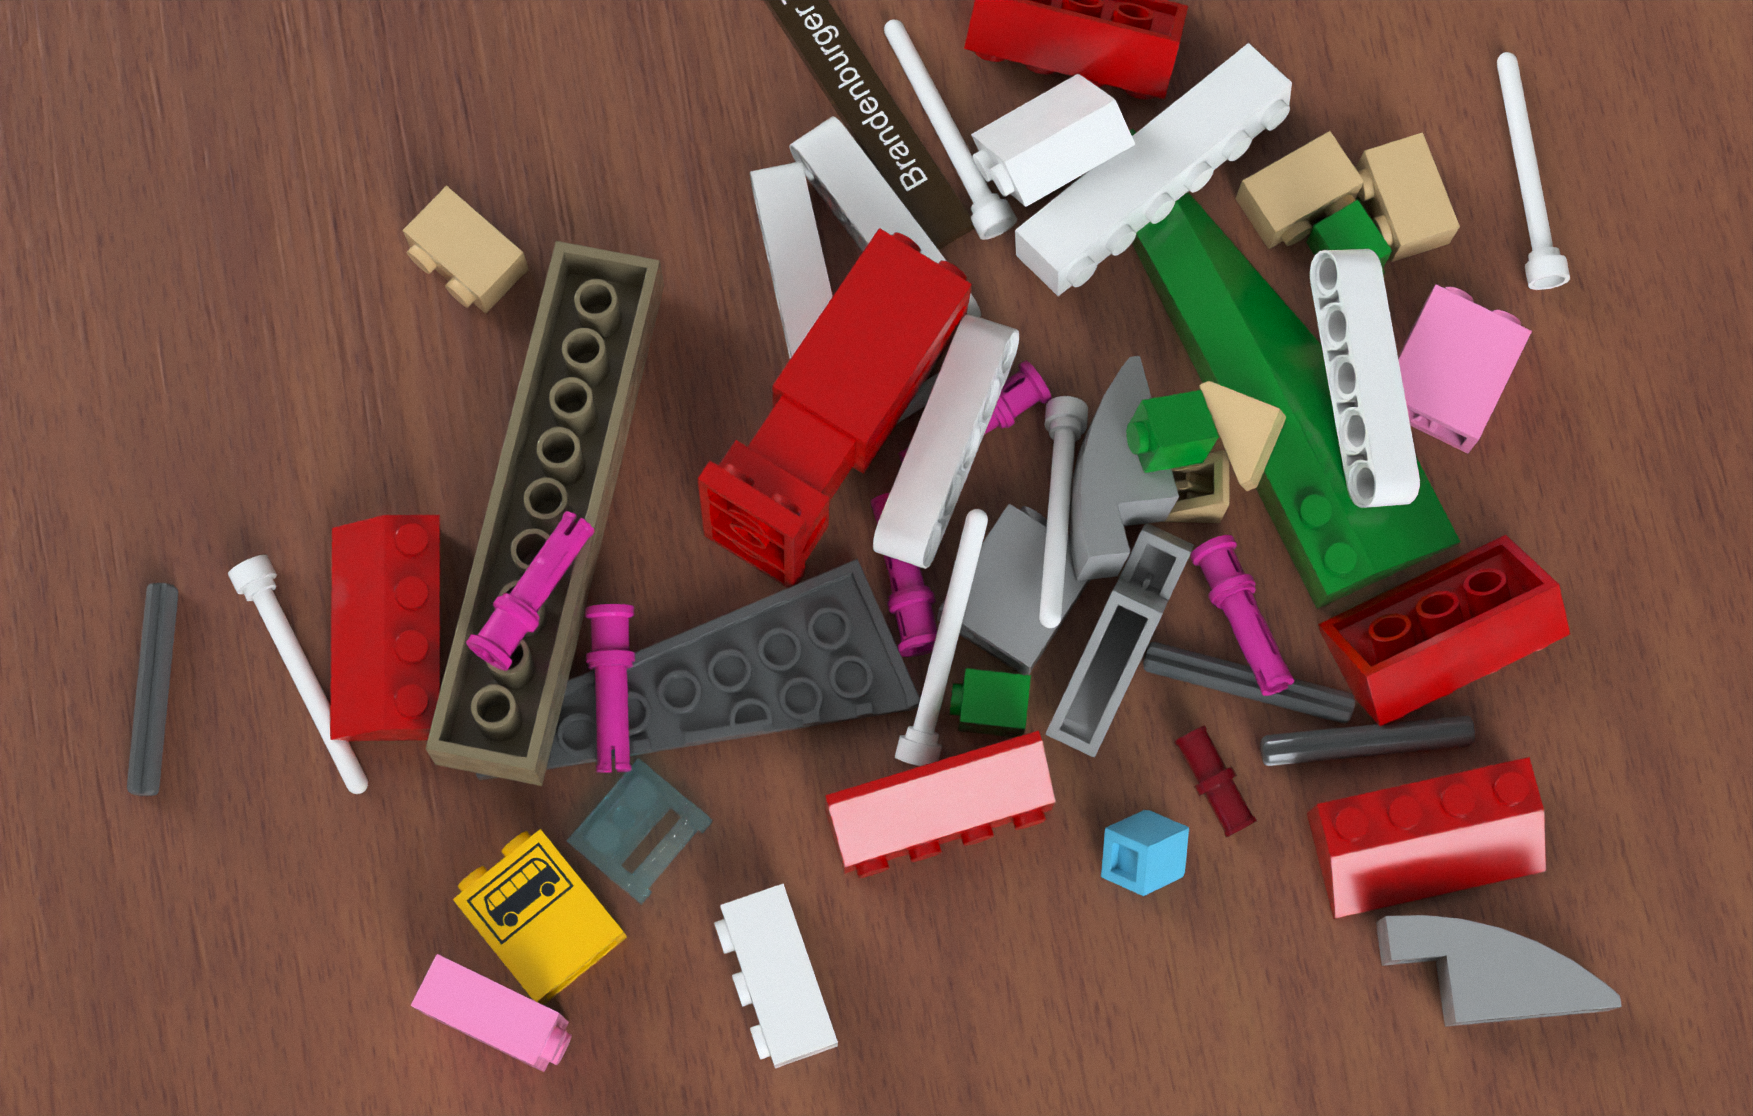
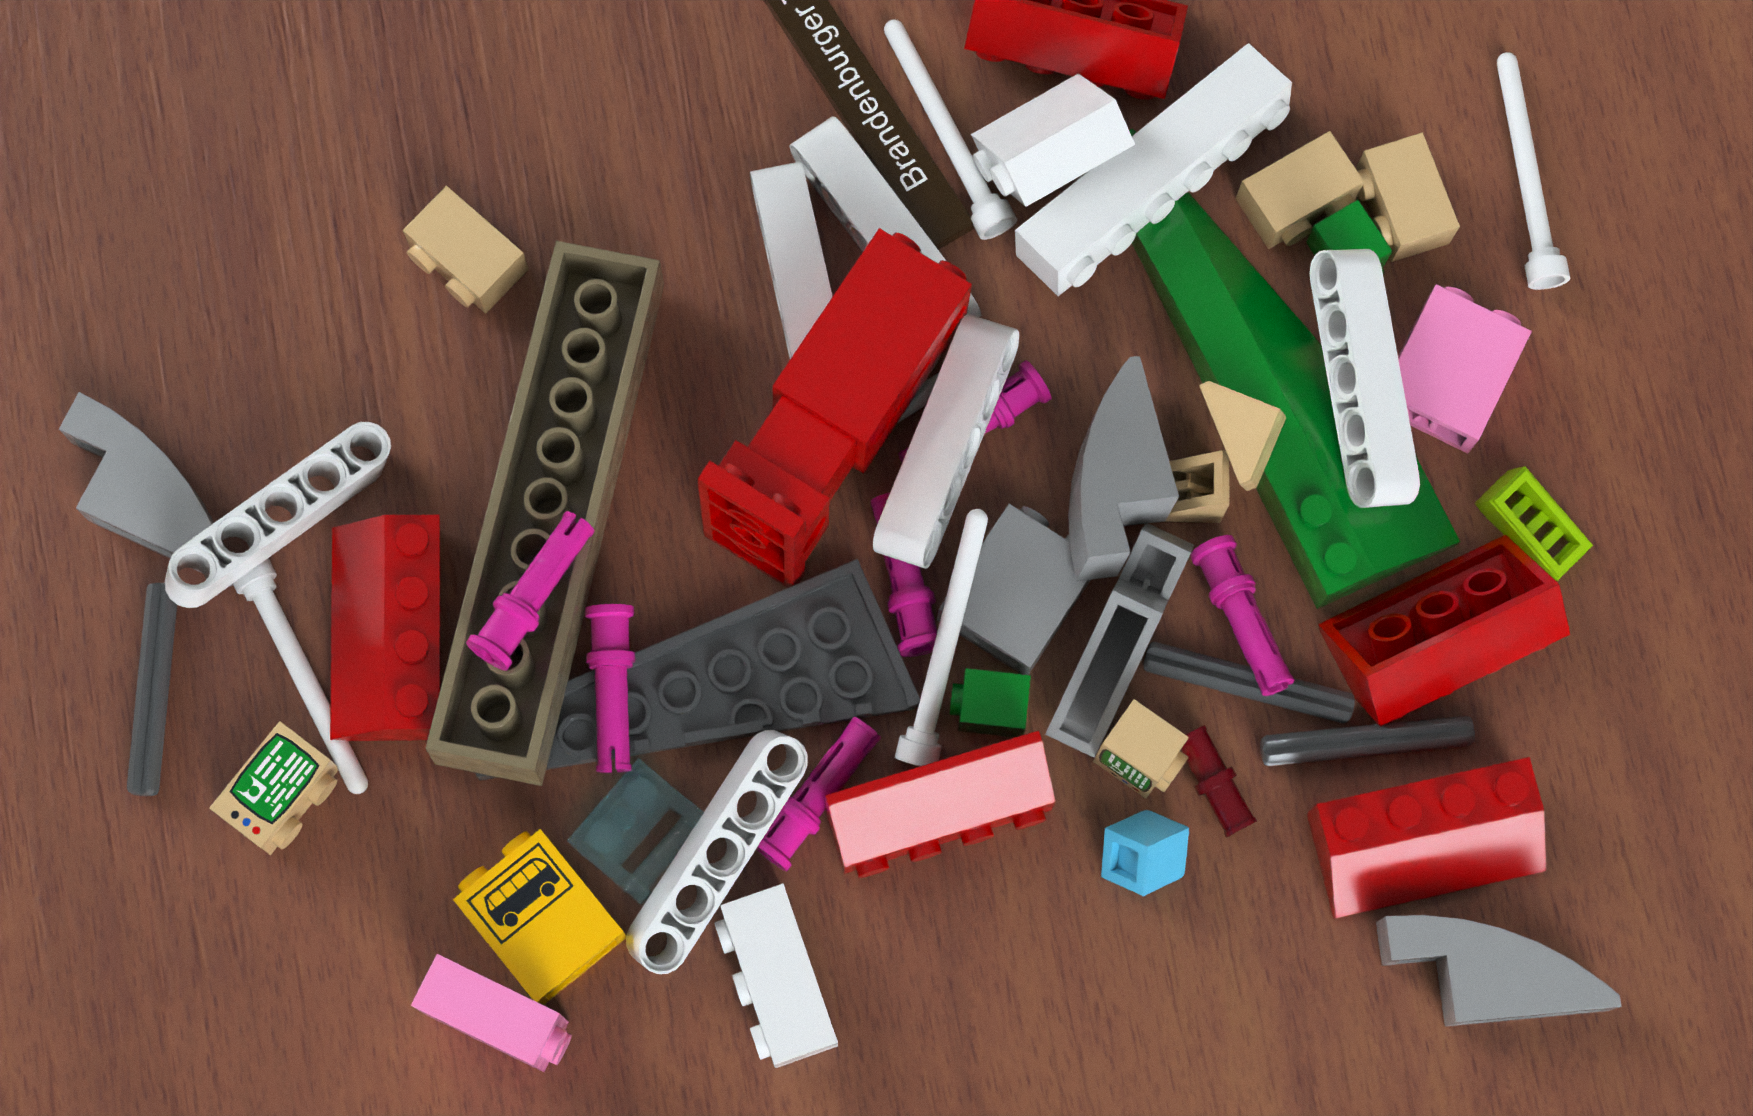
(136, 484): none -> light grey slope
(263, 533): none -> white beam
(276, 789): none -> brick
(717, 878): none -> white beam
(802, 810): none -> dark pink pin
(1065, 422): white piece -> none
(1142, 750): none -> tan brick
(1171, 431): green brick -> none
(1507, 521): none -> lime slope

